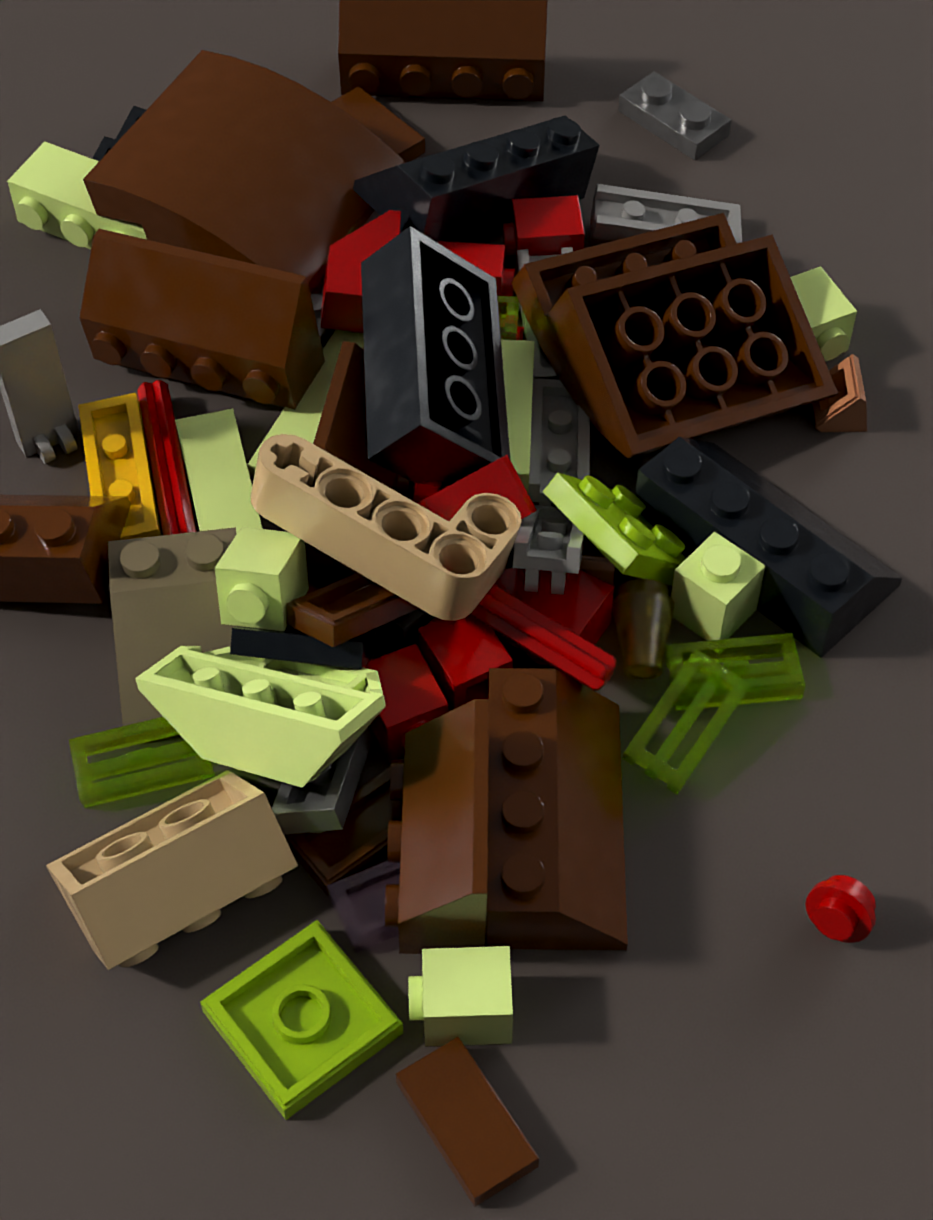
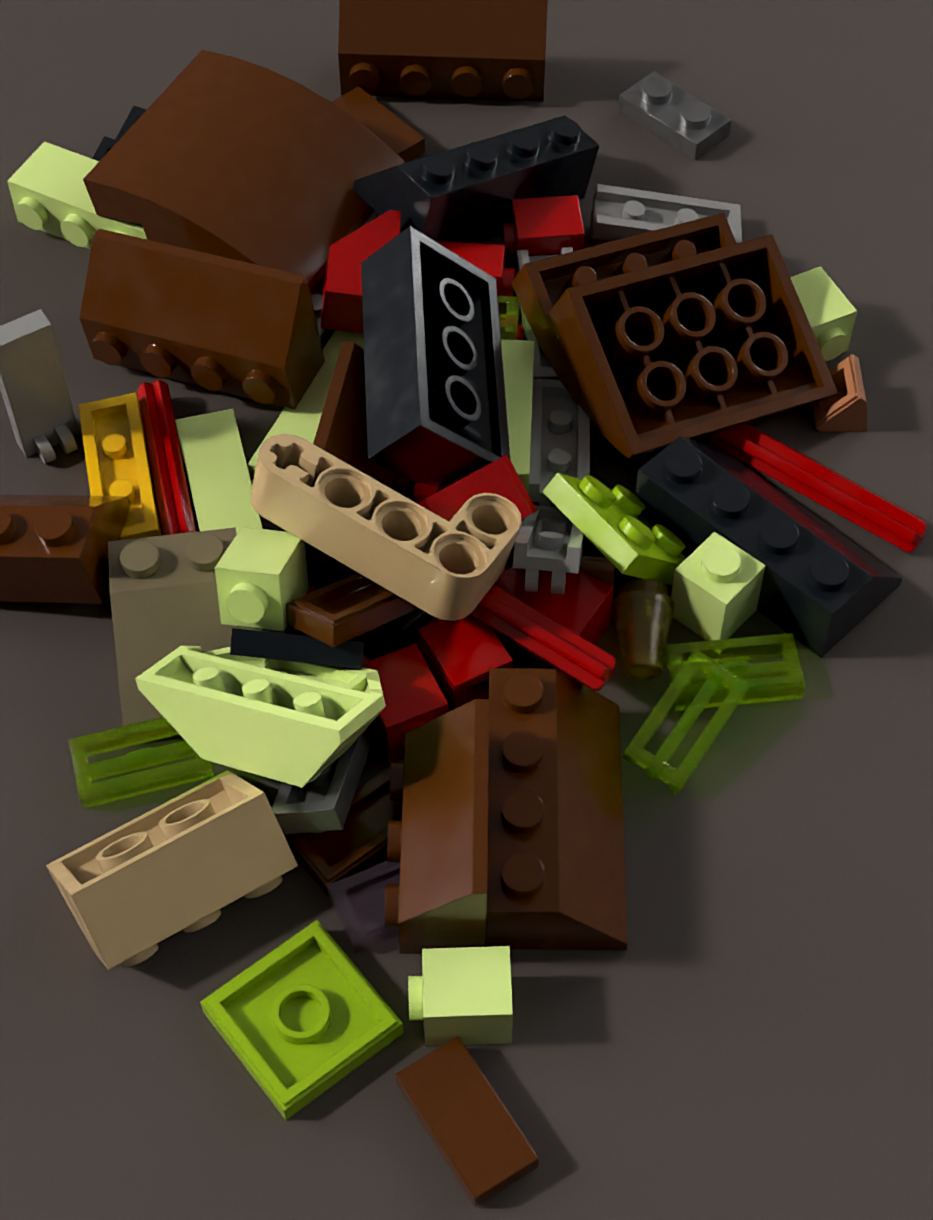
(823, 486): none -> red axle
(842, 908): red plate -> none

